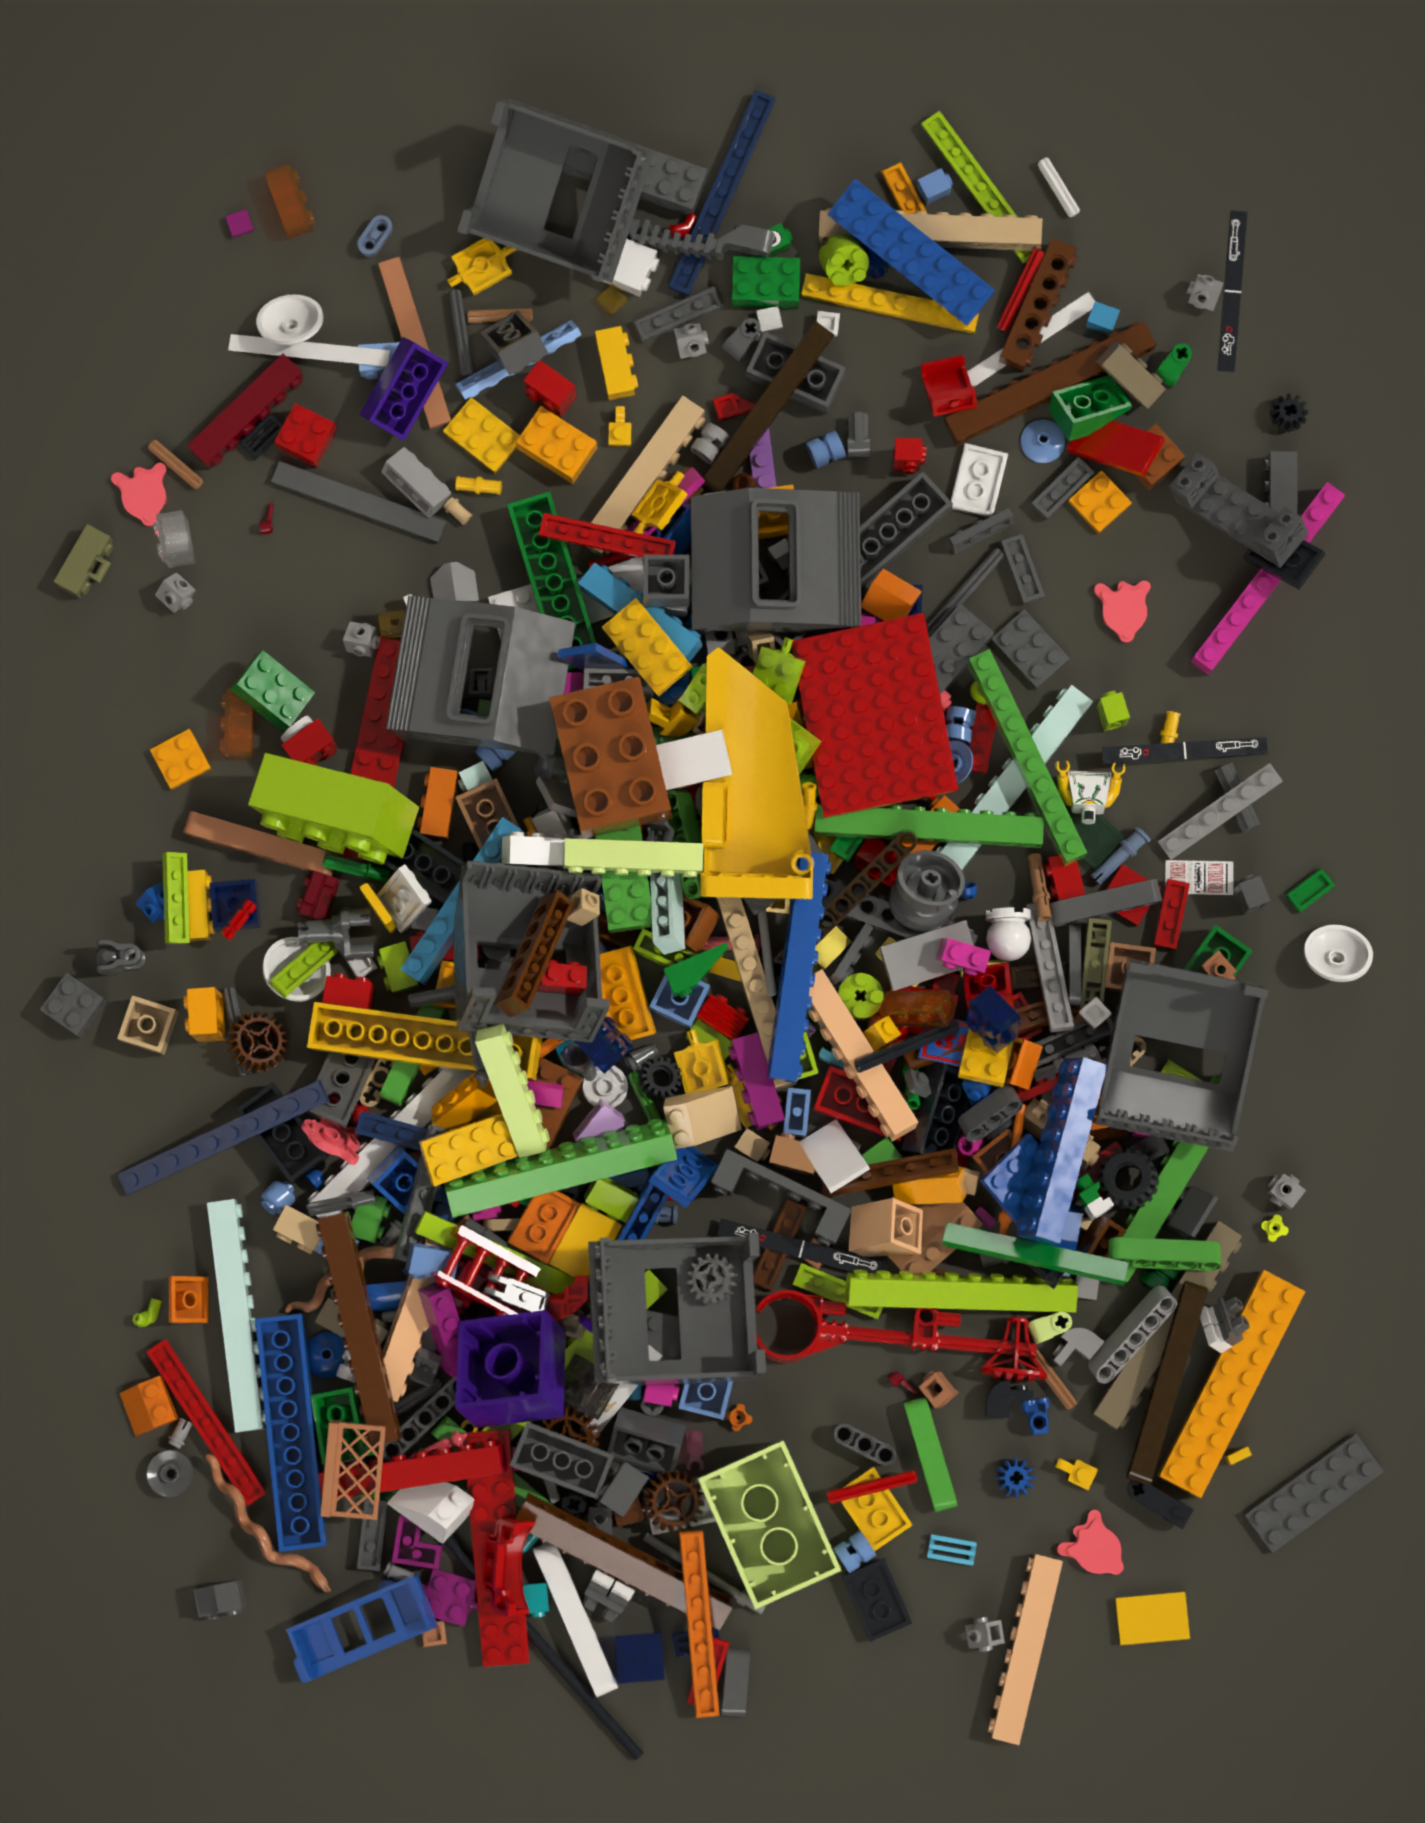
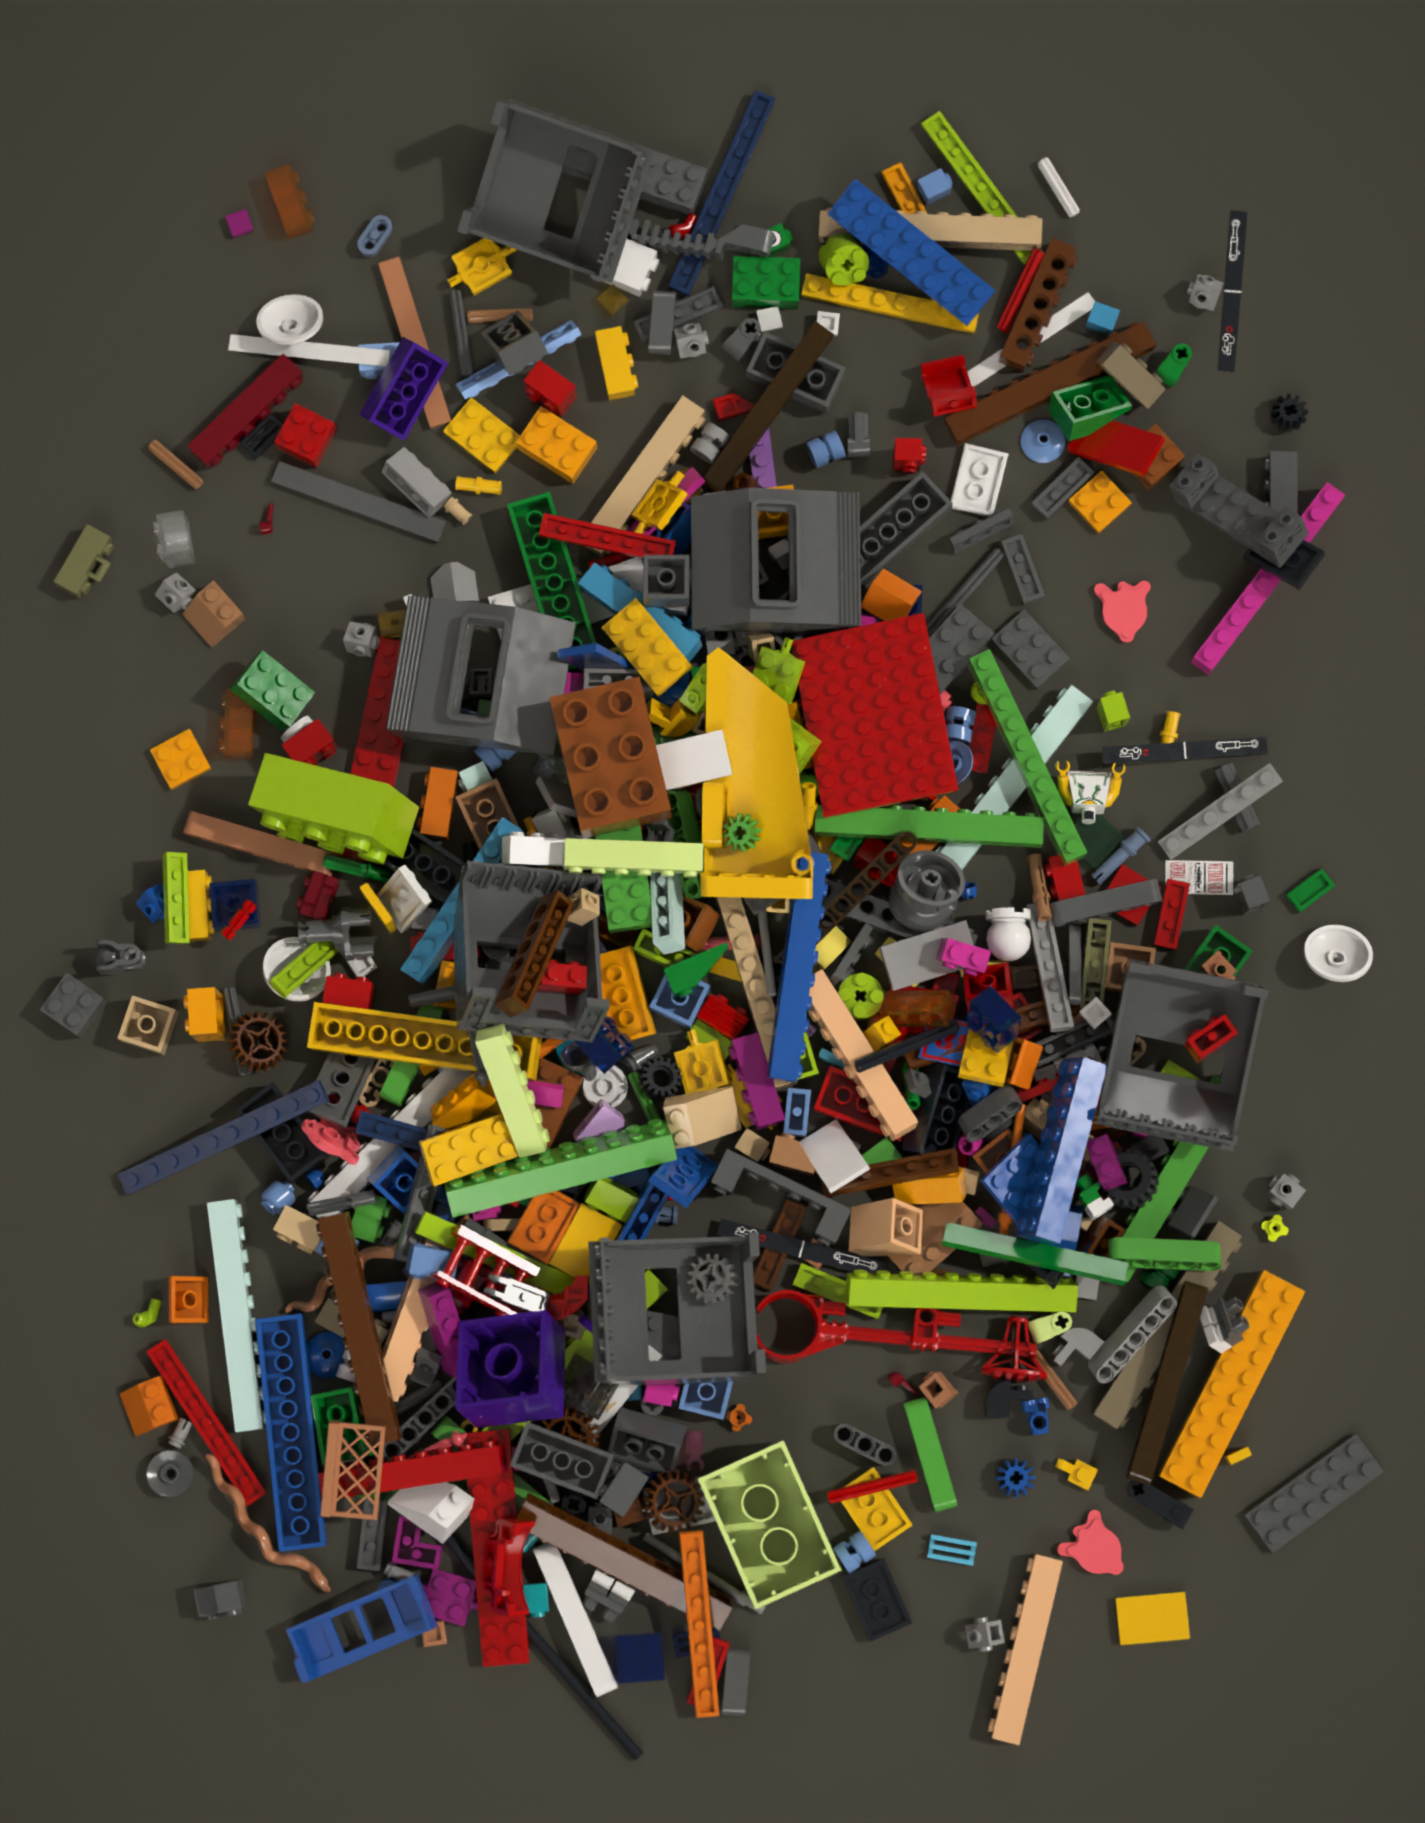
(144, 493): coral tile -> none
(213, 614): none -> medium nougat slope
(392, 959): lime brick -> none
(620, 431): yellow plate -> none
(662, 322): none -> dark grey beam
(738, 824): none -> bright green gear
(1106, 1162): none -> magenta brick
(1211, 1038): none -> red brick

